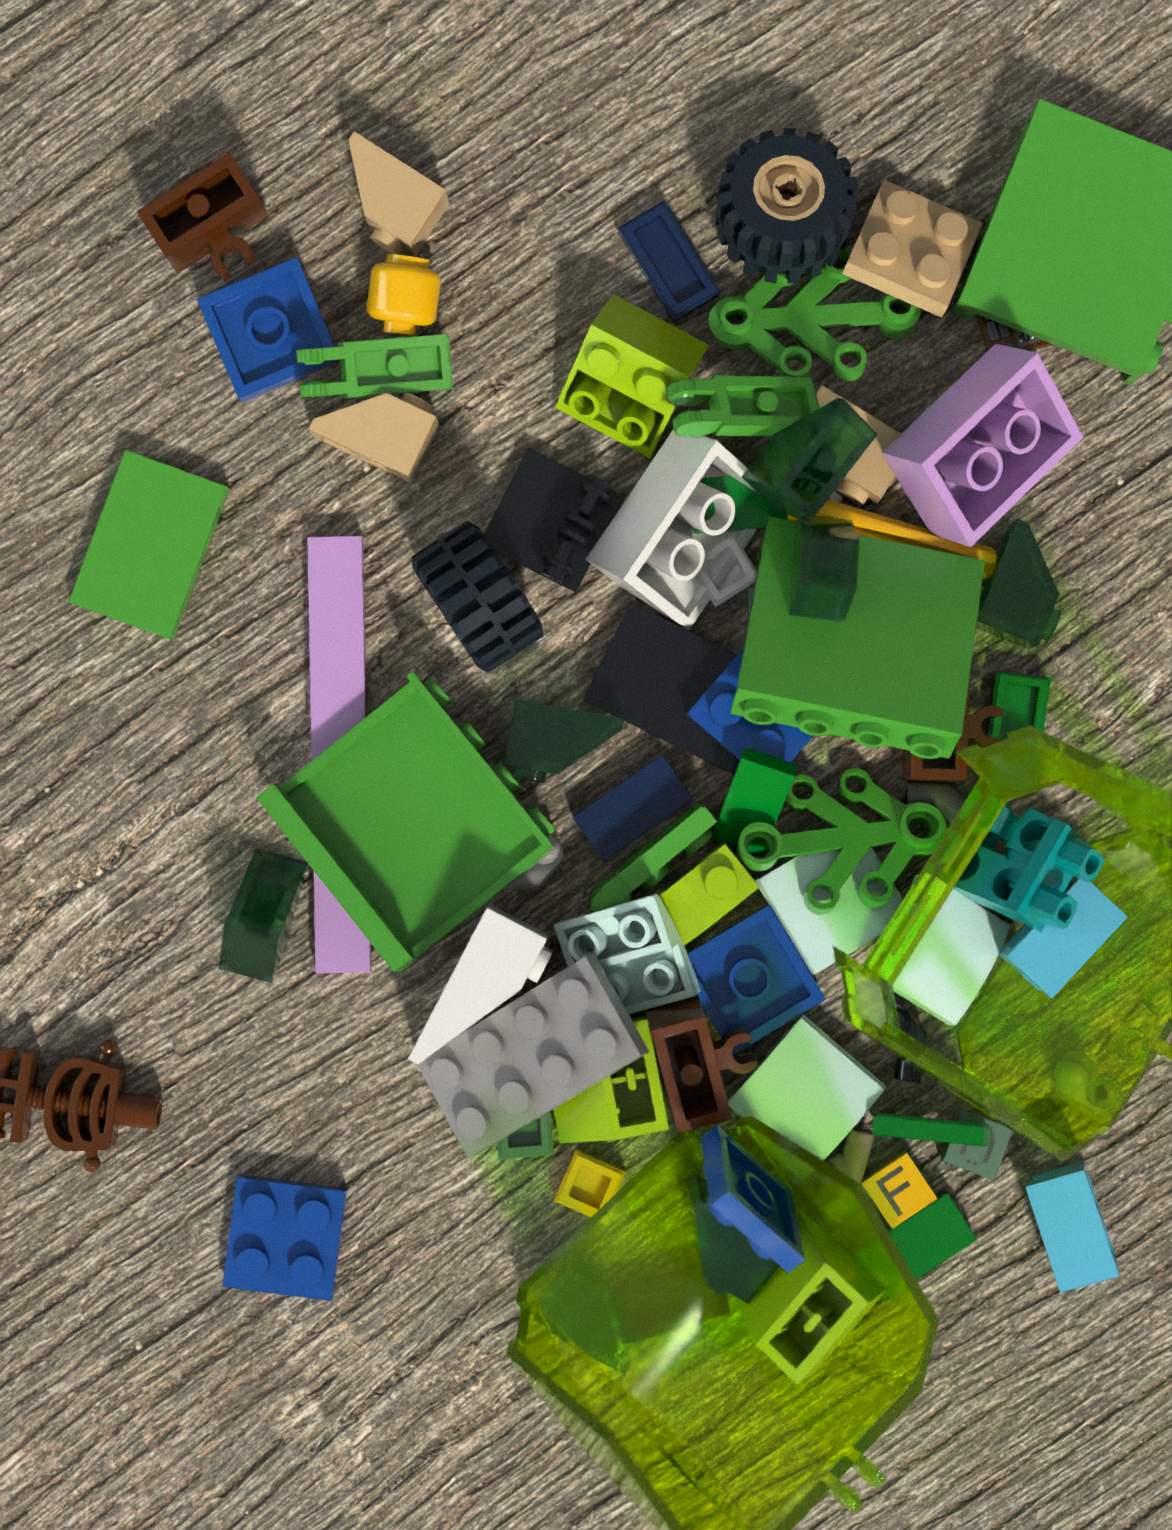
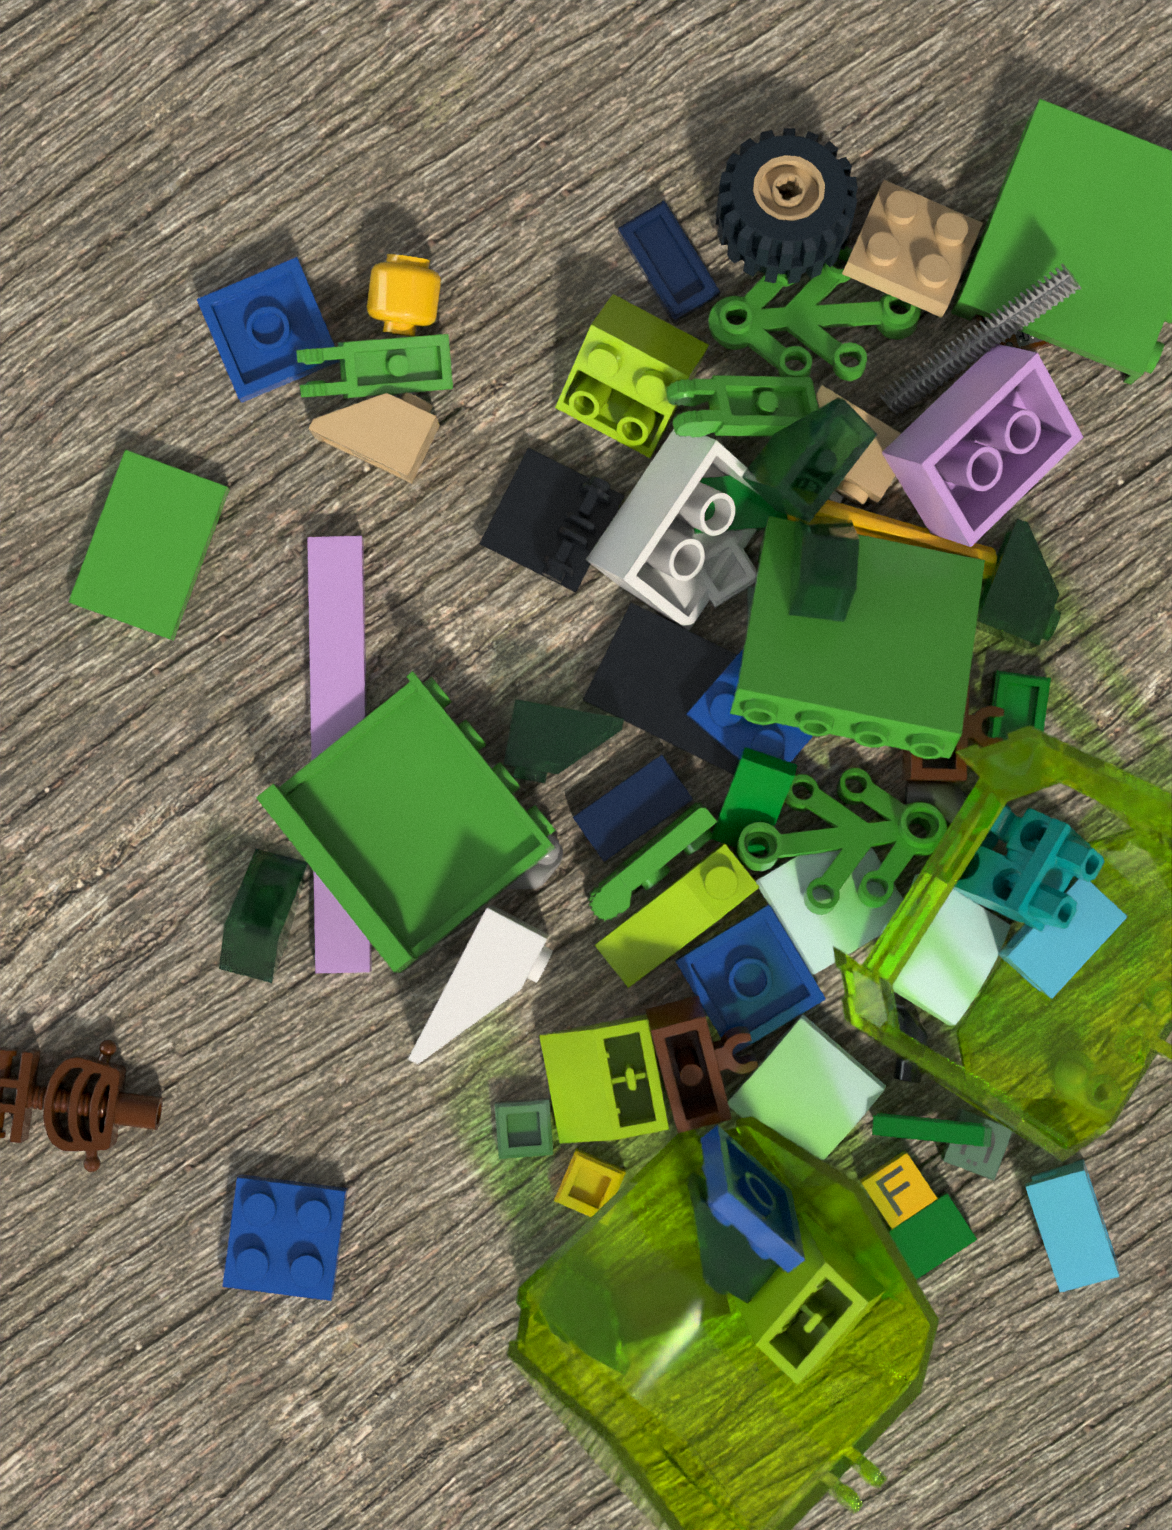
(205, 216): reddish brown brick -> none
(395, 198): tan slope -> none
(477, 596): black wheel -> none
(532, 1056): light grey plate -> none
(636, 950): light aqua slope -> none
(855, 1153): dark tan arm -> none
(981, 340): none -> light grey axle

